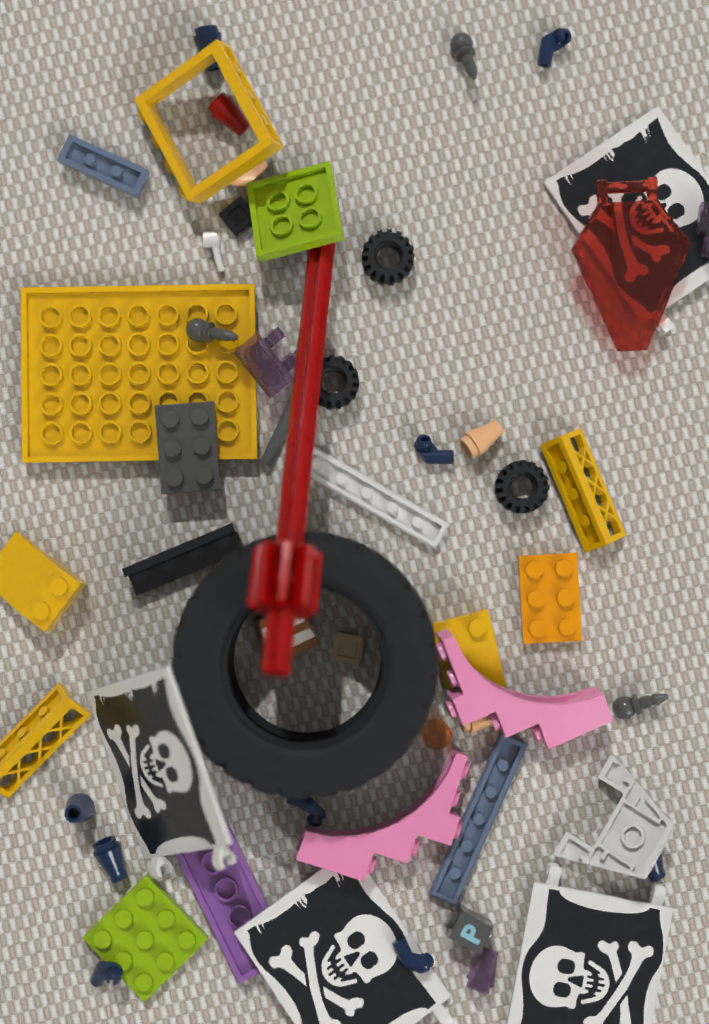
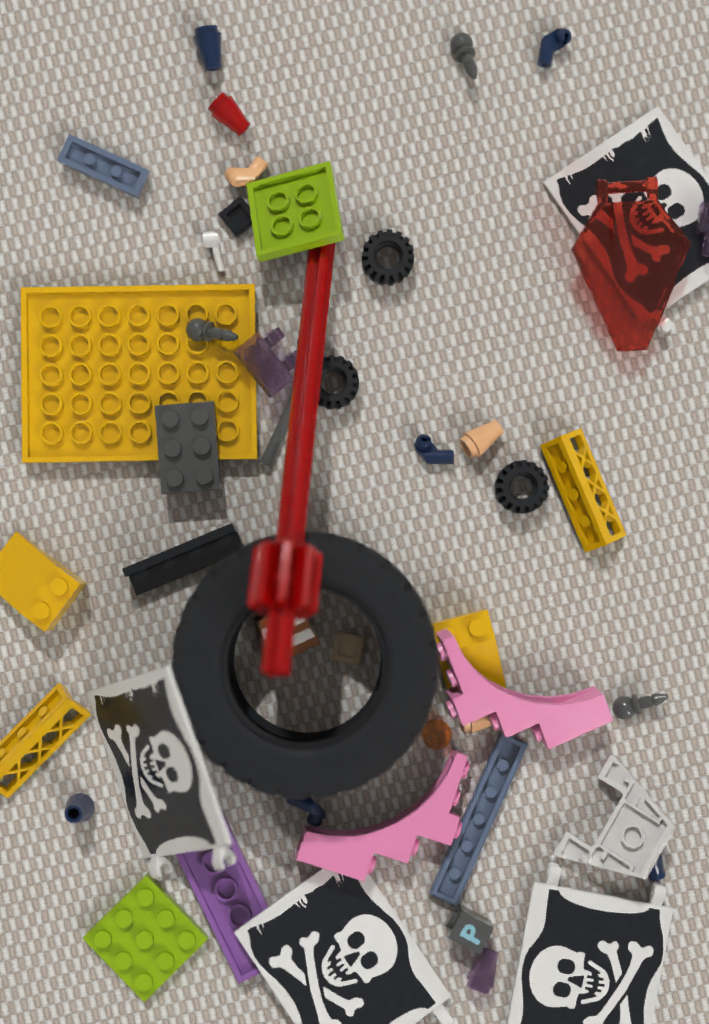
(106, 971): dark blue arm -> none
(110, 857): dark blue cone -> none
(268, 143): yellow window -> none
(377, 499): white tile -> none
(412, 961): dark blue arm -> none
(549, 598): light orange plate -> none

